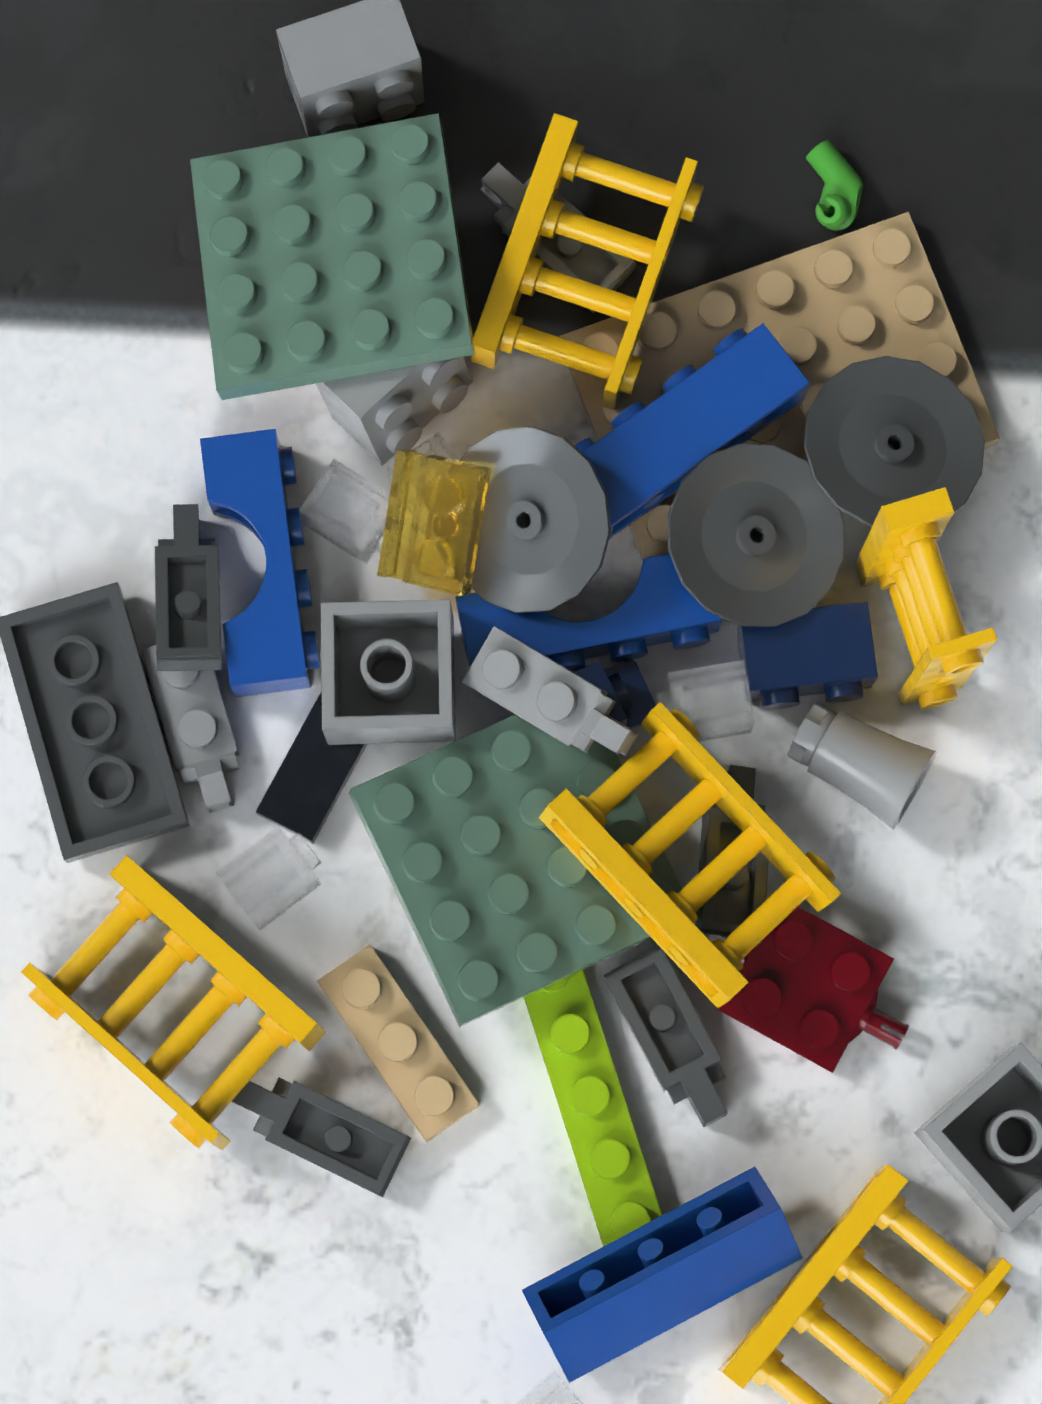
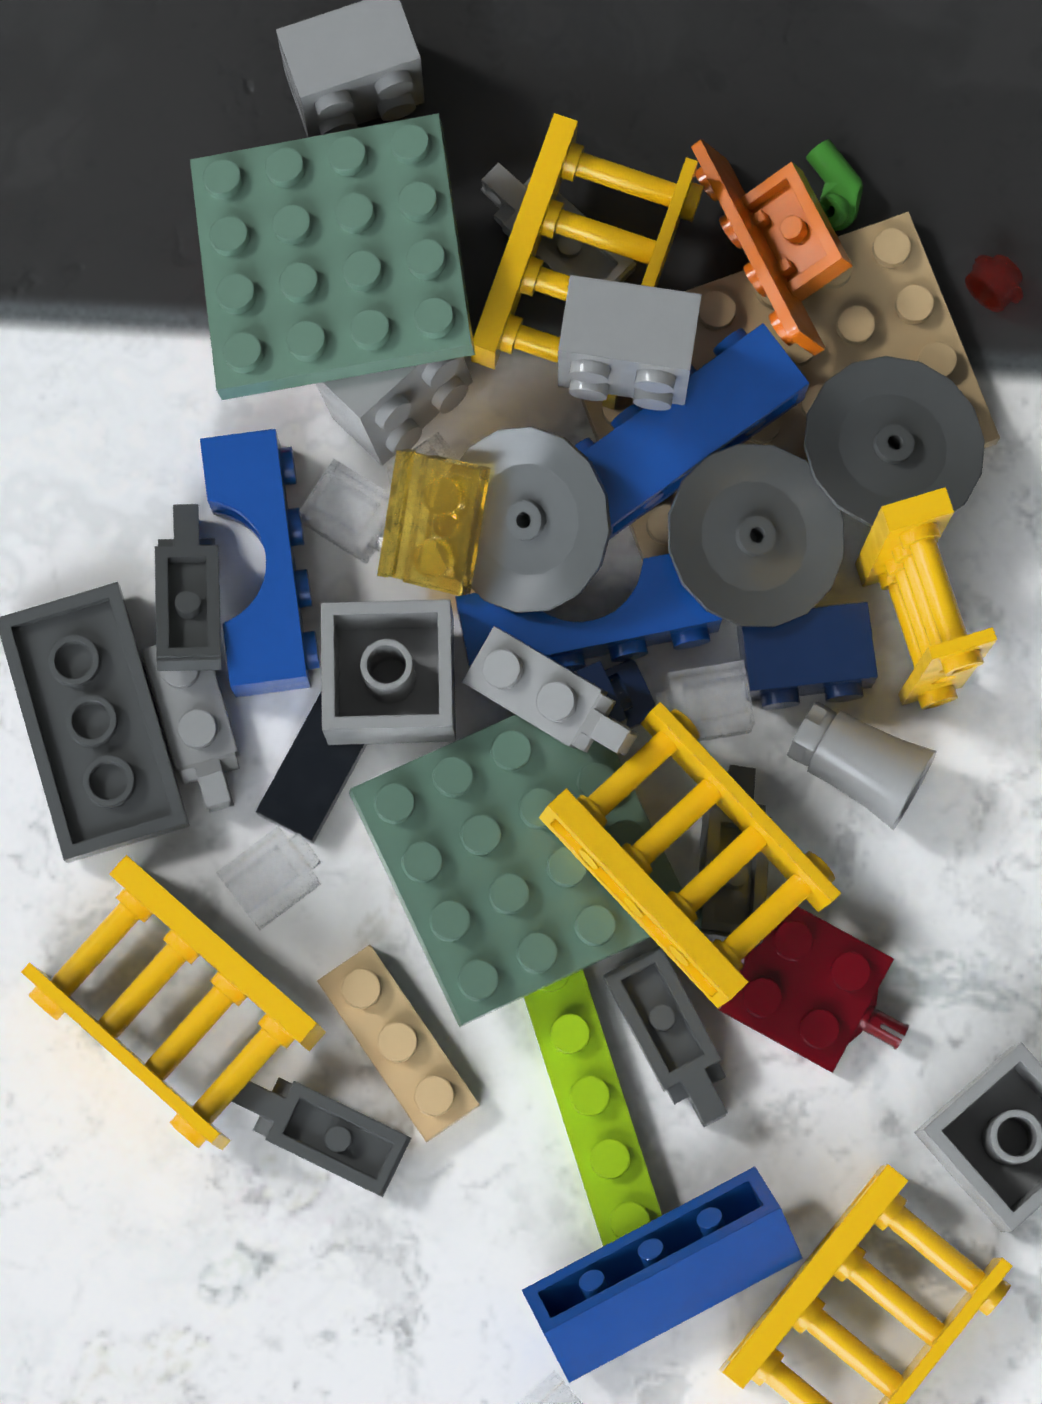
(627, 342): none -> light grey brick
(783, 236): none -> orange bracket
(995, 282): none -> clear red plate

